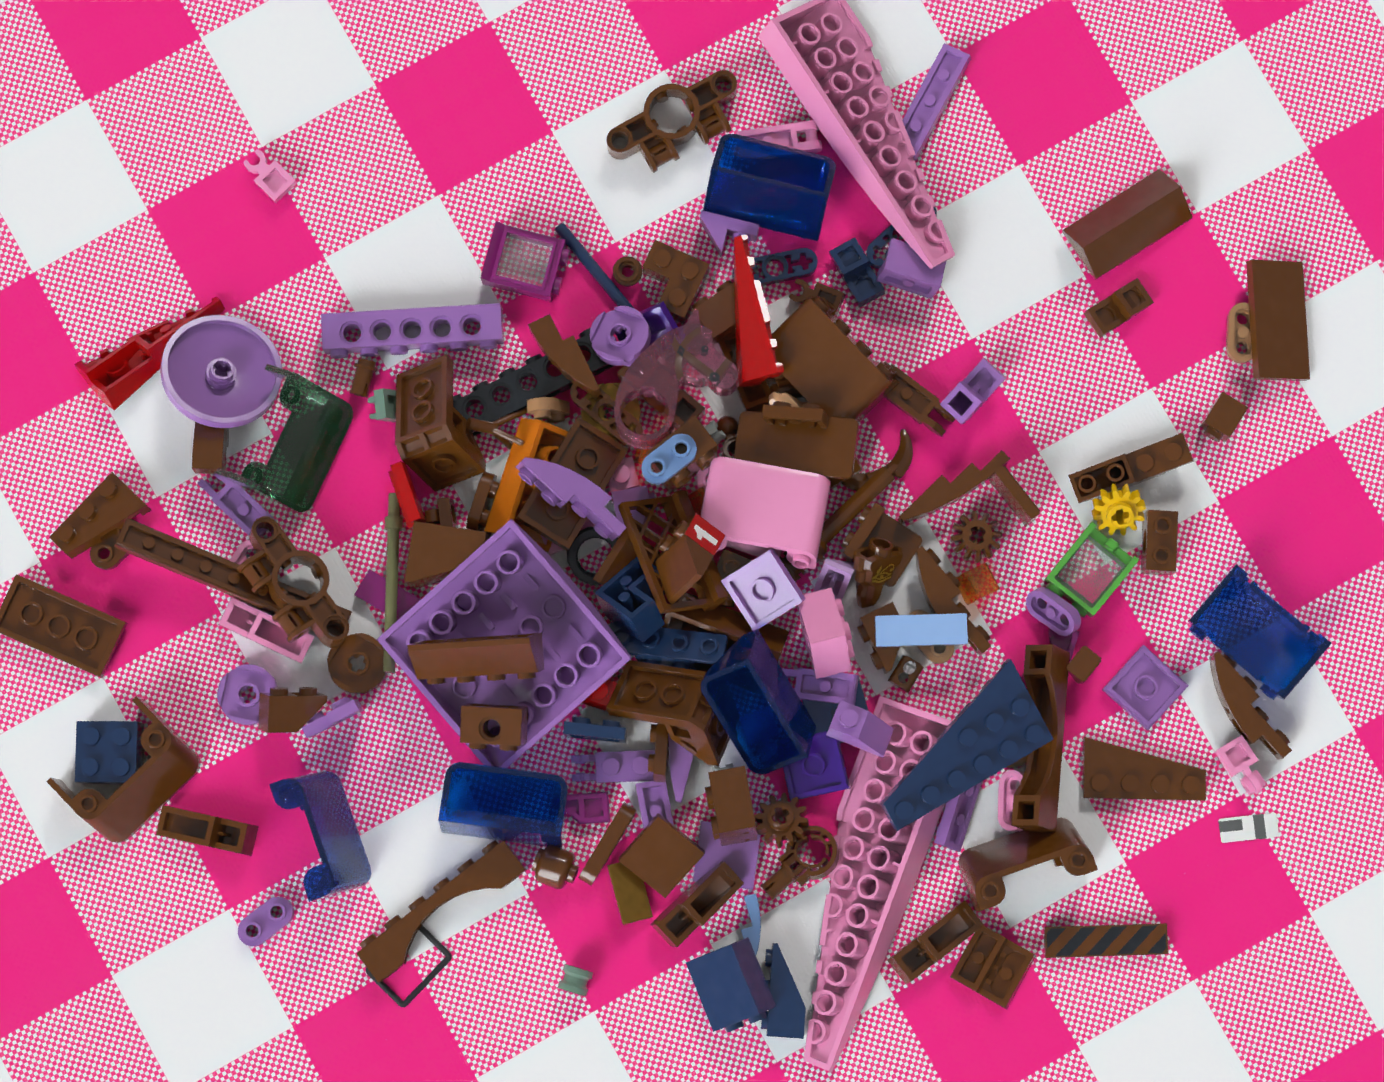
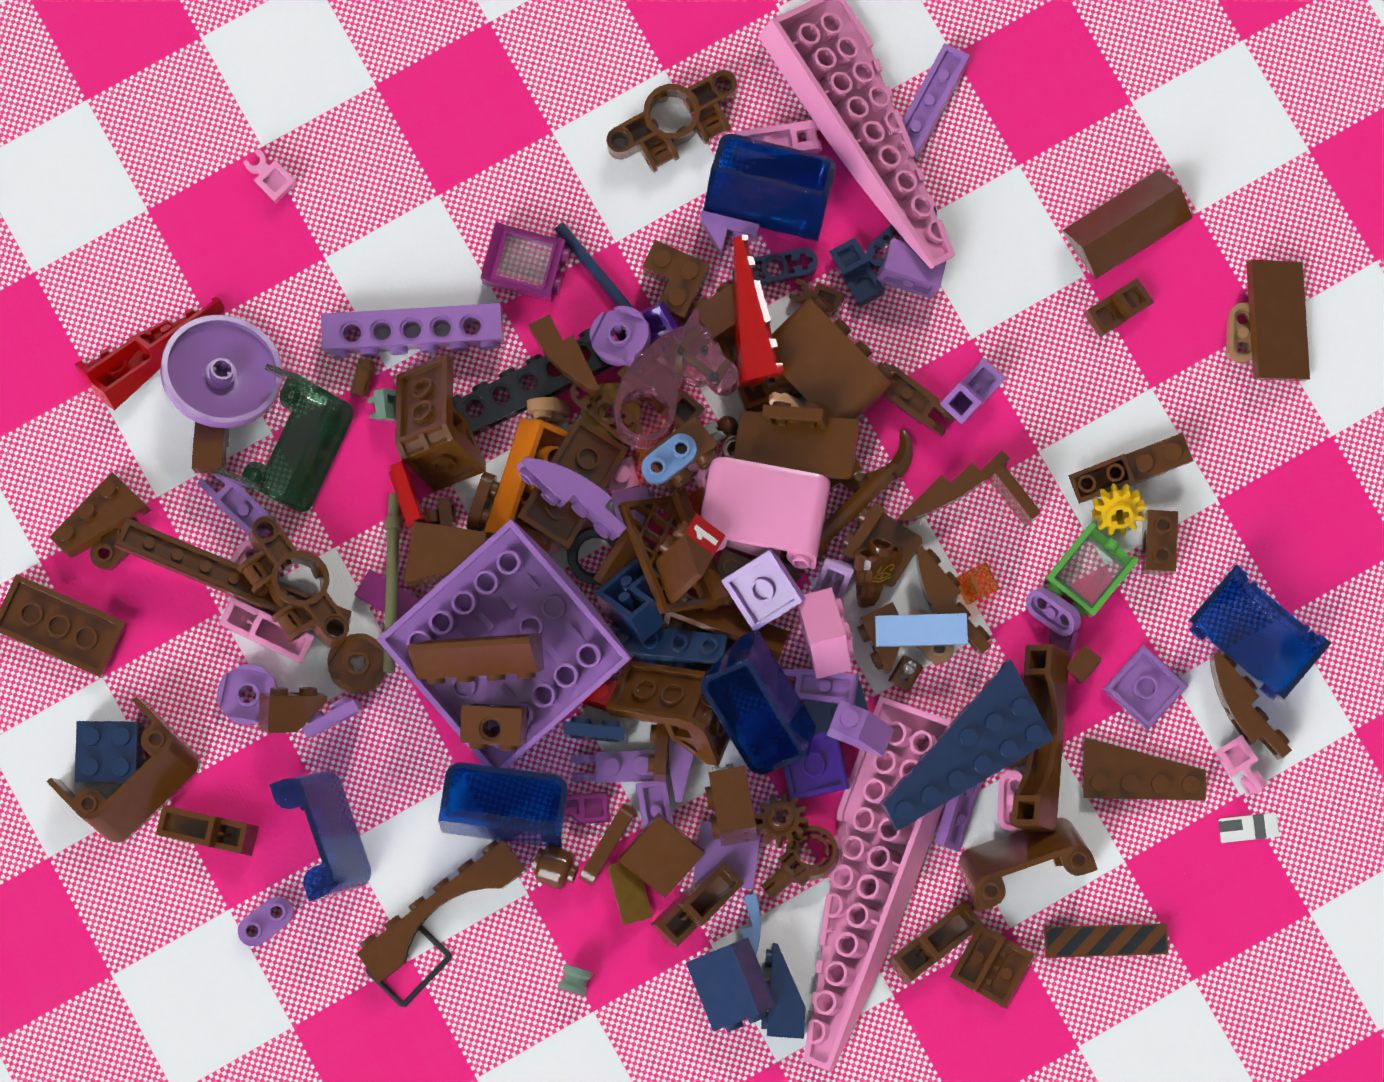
(492, 428): reddish brown plant -> none
(625, 262): reddish brown plate -> none
(986, 540): reddish brown gear -> none
(1223, 418): reddish brown brick -> none

